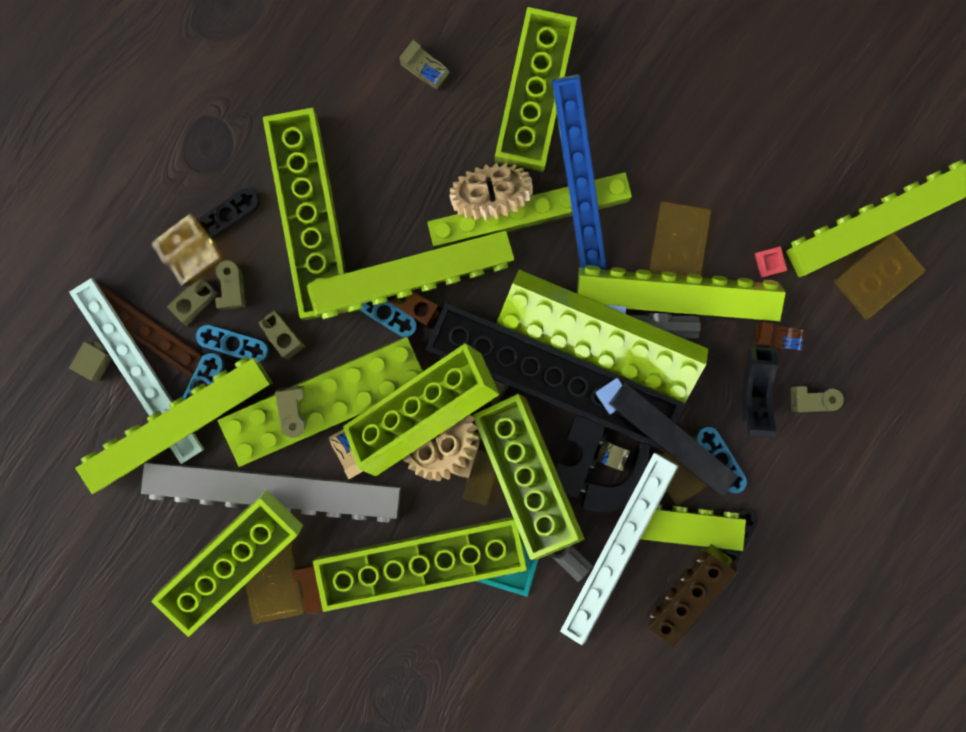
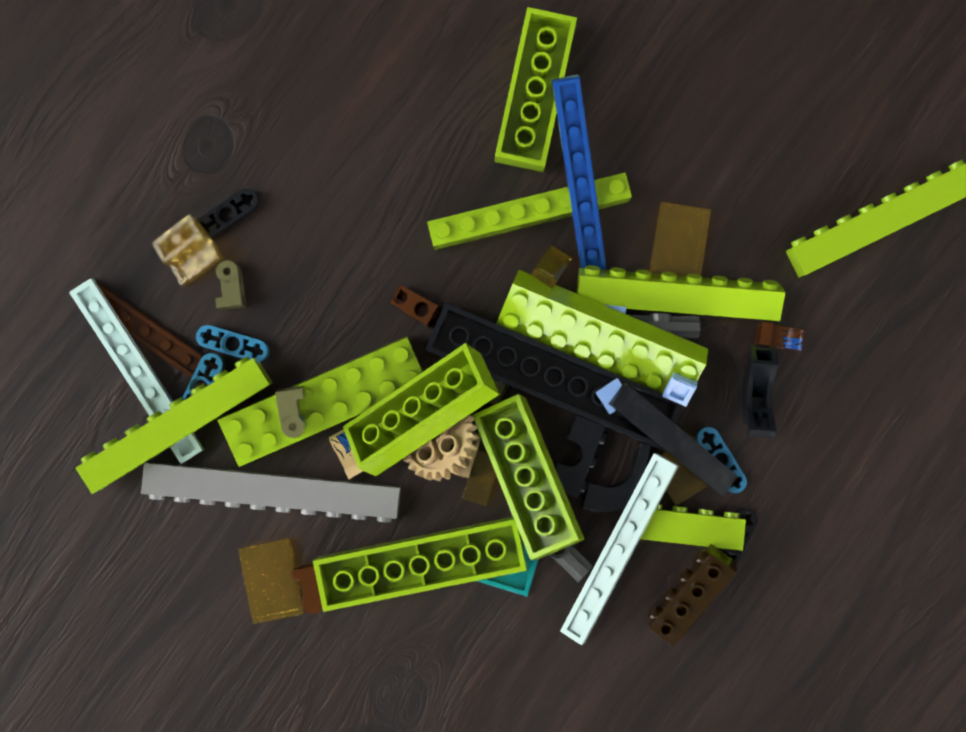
(91, 360): olive brick -> none
(192, 301): olive leg -> none
(227, 563): lime brick -> none
(281, 335): olive leg -> none
(304, 202): lime brick -> none
(396, 328): dark azure beam -> none
(410, 273): lime brick -> none
(423, 65): olive leg -> none
(472, 196): tan gear -> none
(551, 266): none -> clear yellow tile
(613, 455): olive leg -> none
(679, 389): none -> light blue tile
(770, 262): coral tile -> none
(812, 402): olive leg -> none
(879, 275): clear yellow tile -> none

